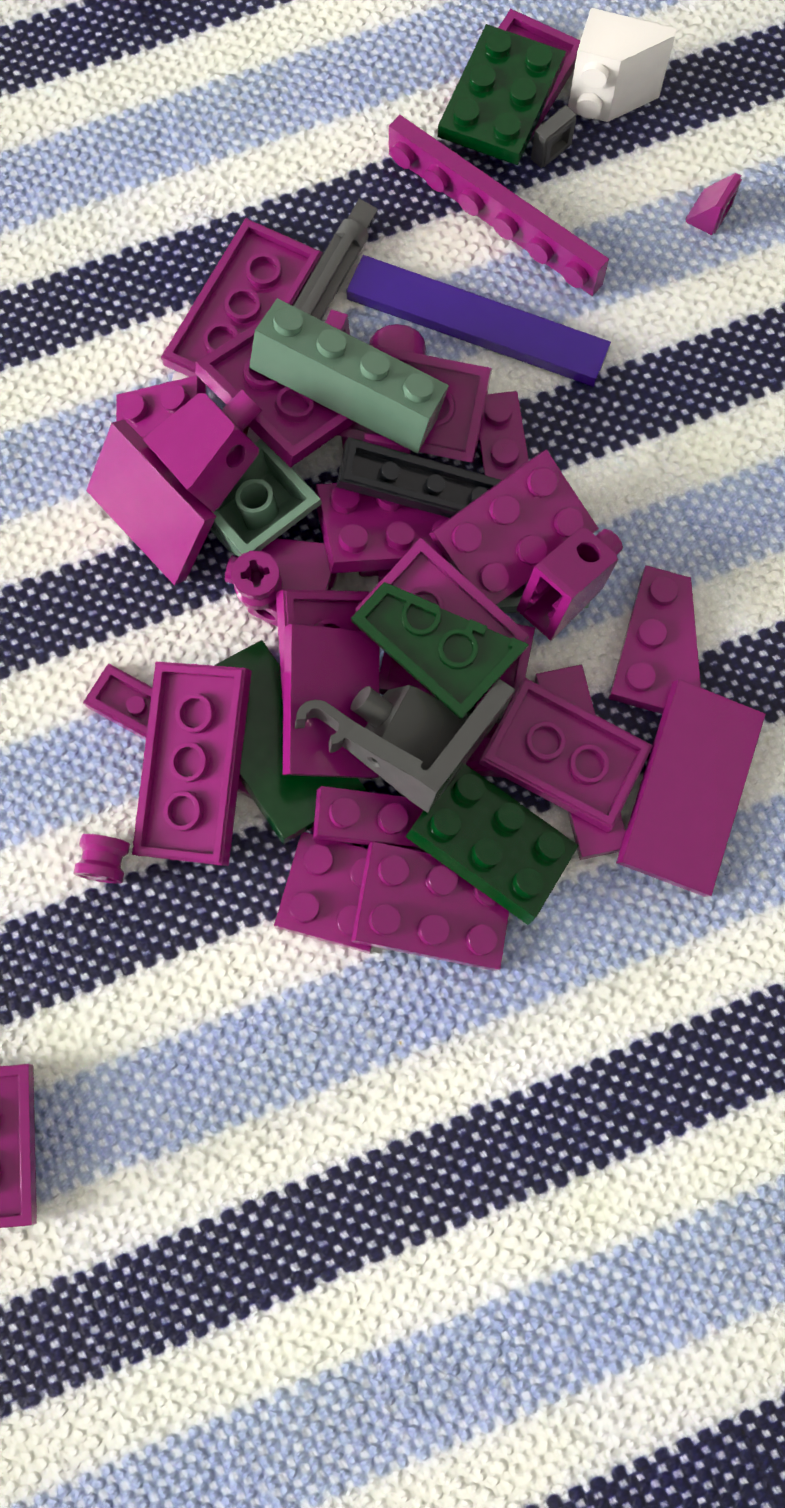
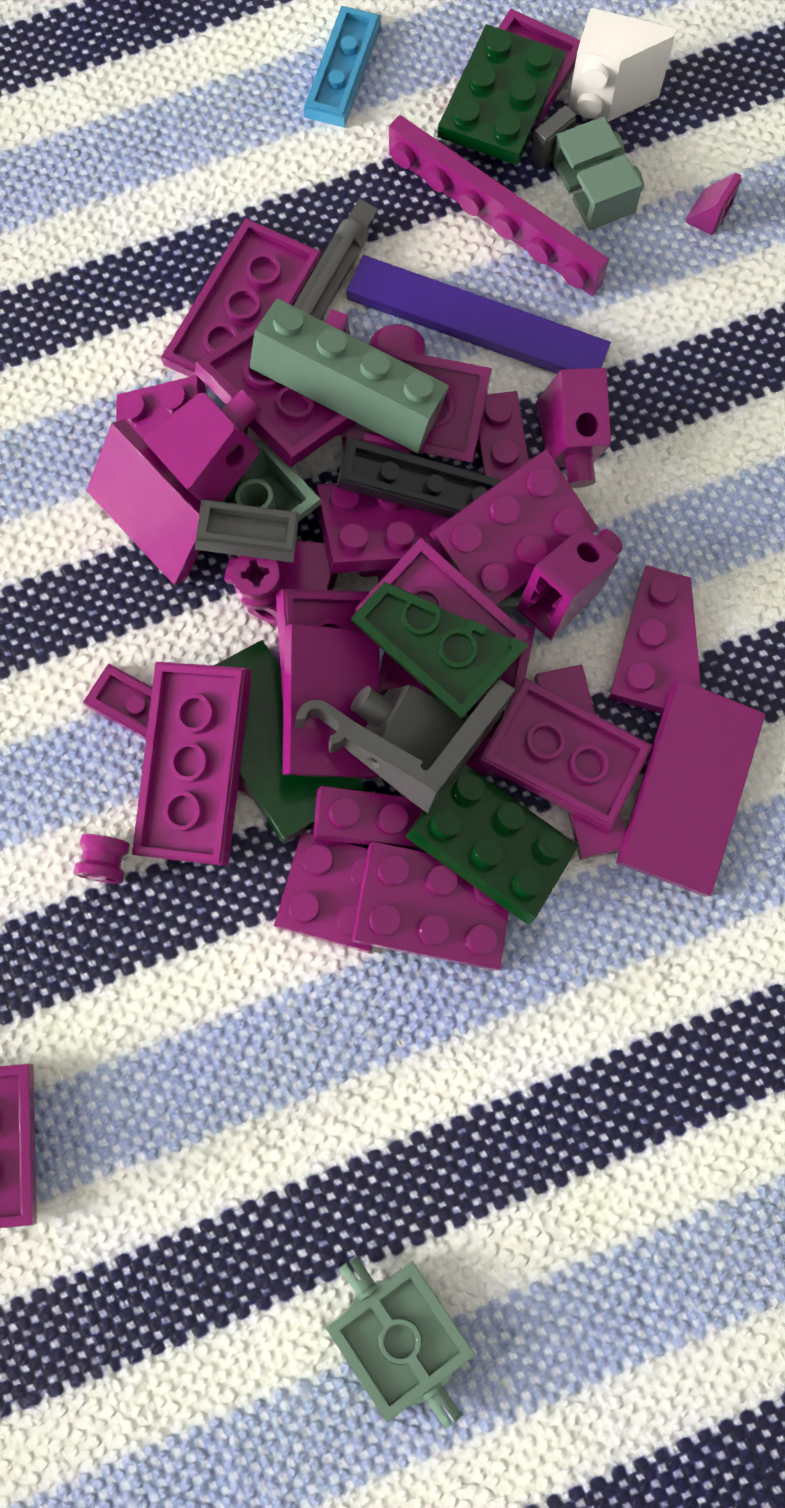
(247, 531): none -> dark grey tile
(342, 66): none -> dark azure tile
(400, 1341): none -> sand green plate
(576, 422): none -> magenta torso
(595, 160): none -> sand green piece

